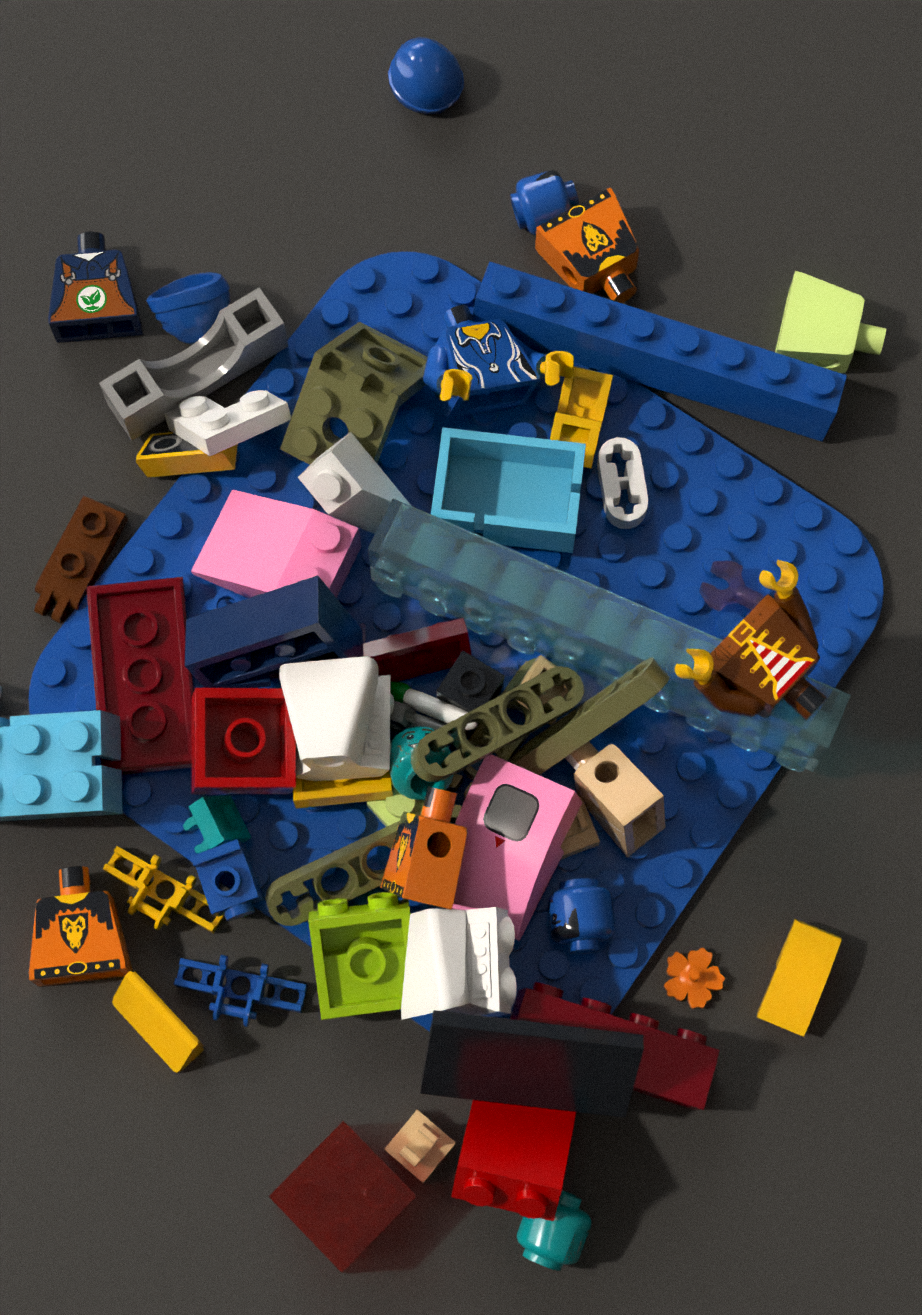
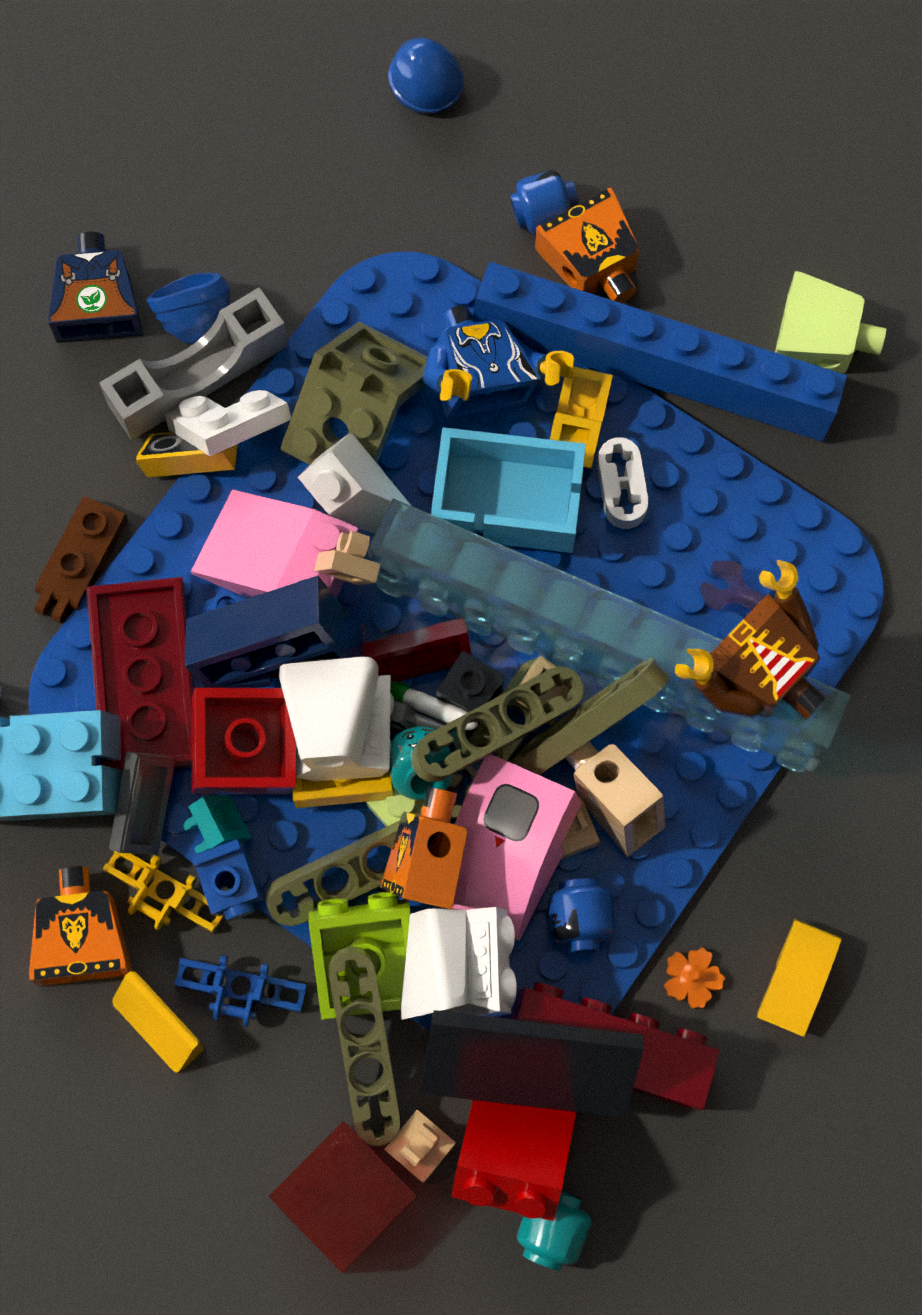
(142, 803): none -> dark grey tile
(347, 560): none -> tan tile
(362, 1046): none -> olive beam

